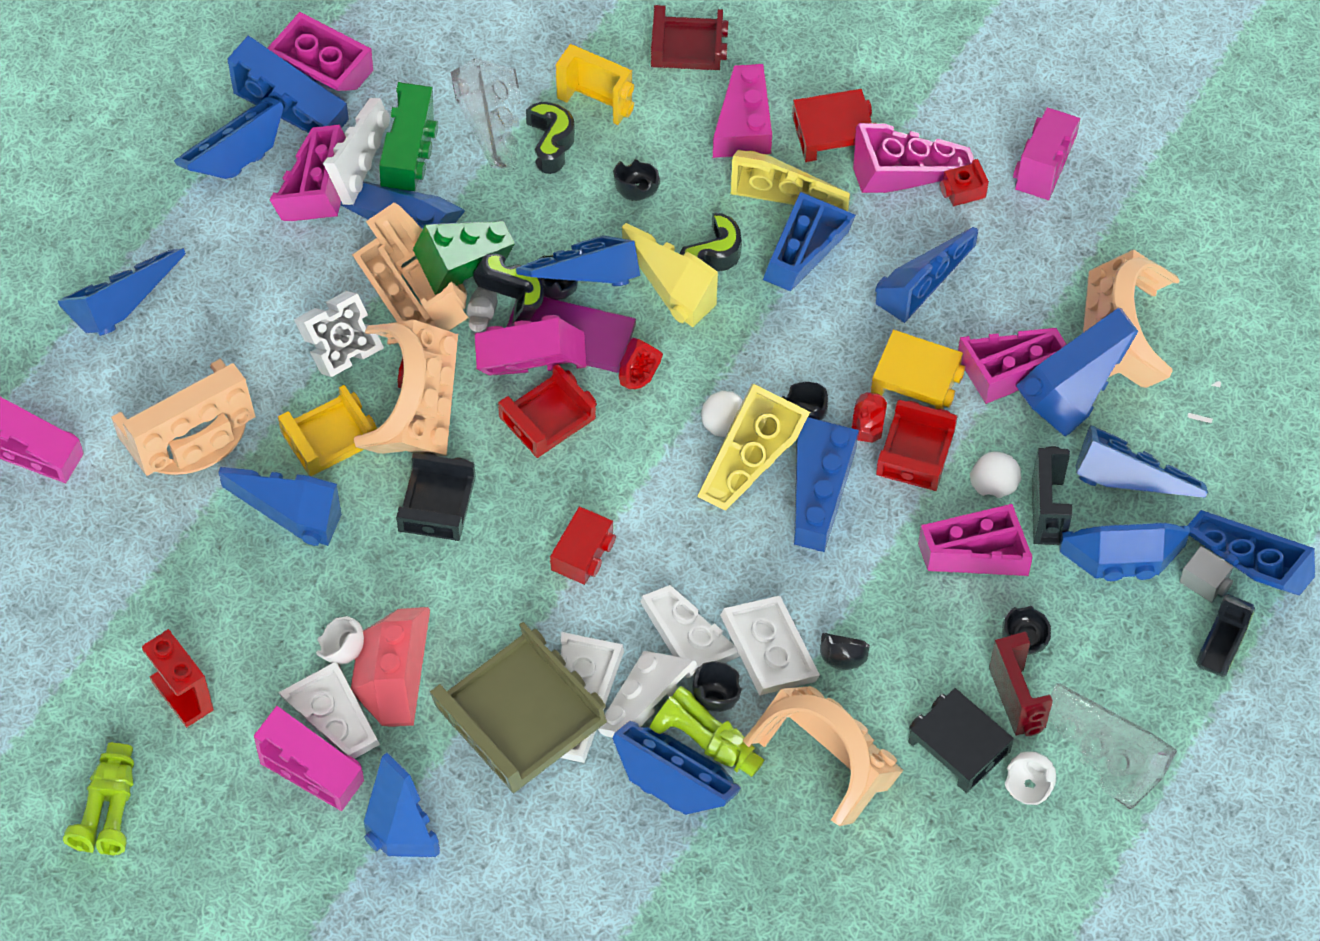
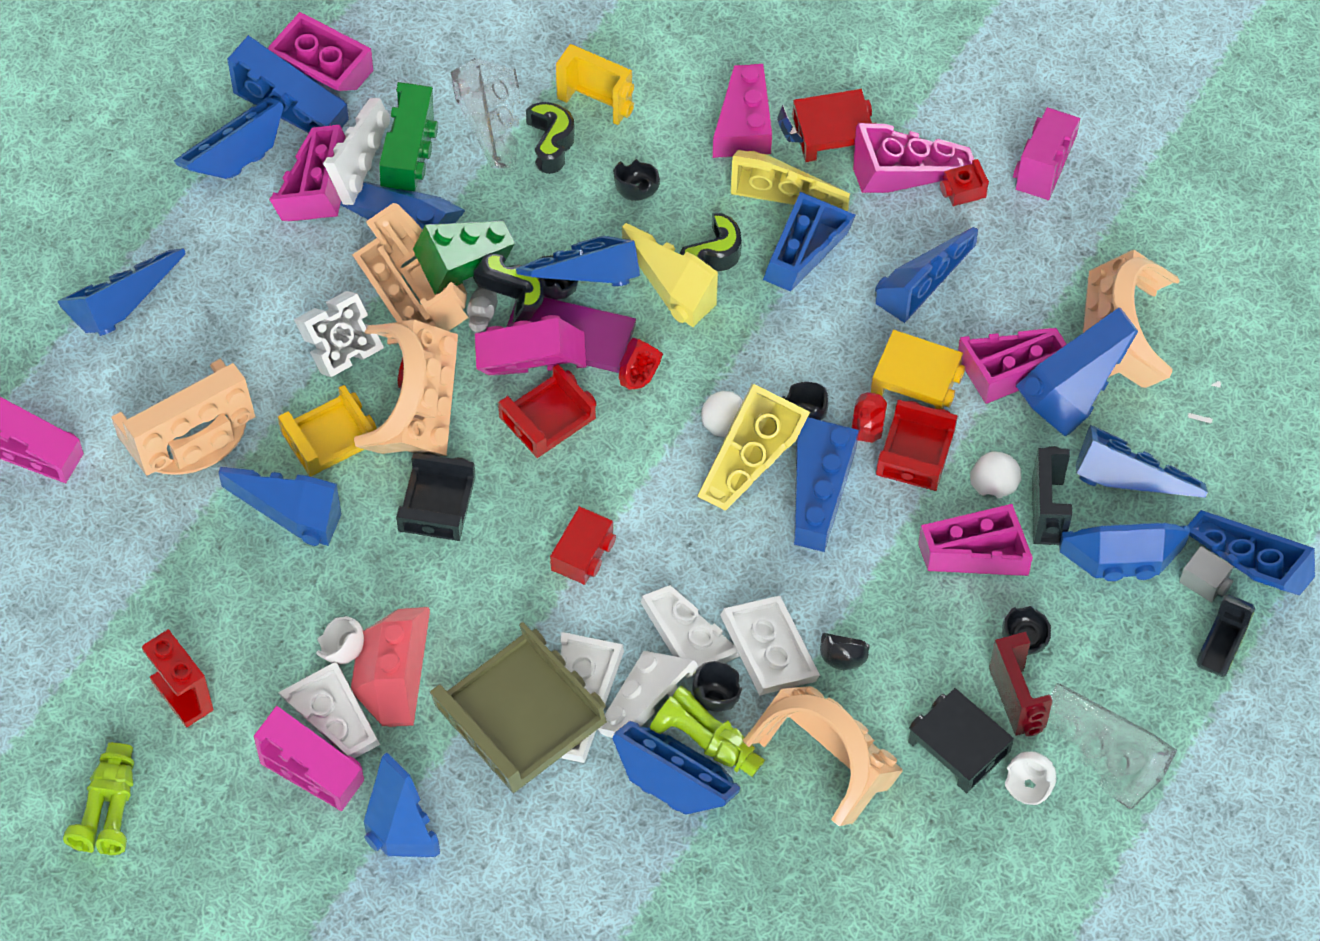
(688, 41): dark red panel -> none
(787, 128): none -> sticker

